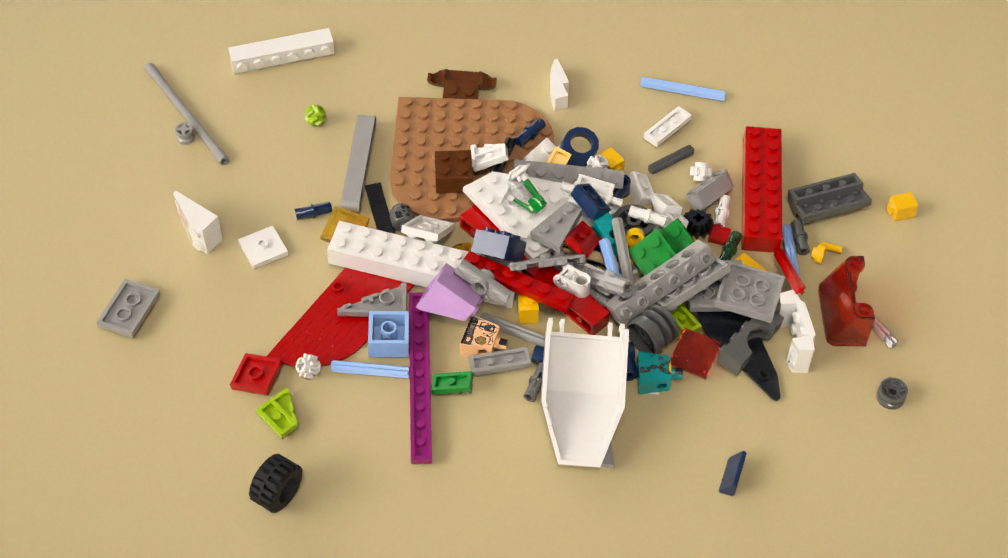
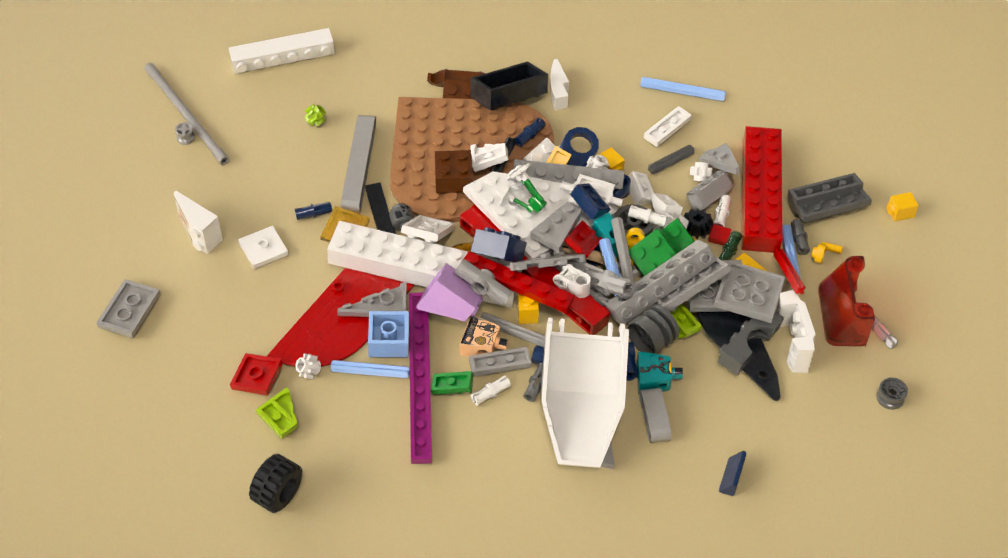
(490, 390): none -> white pin
(509, 85): none -> black piece
(655, 415): none -> light grey beam
(695, 353): clear red plate -> none
(721, 159): none -> light grey wing

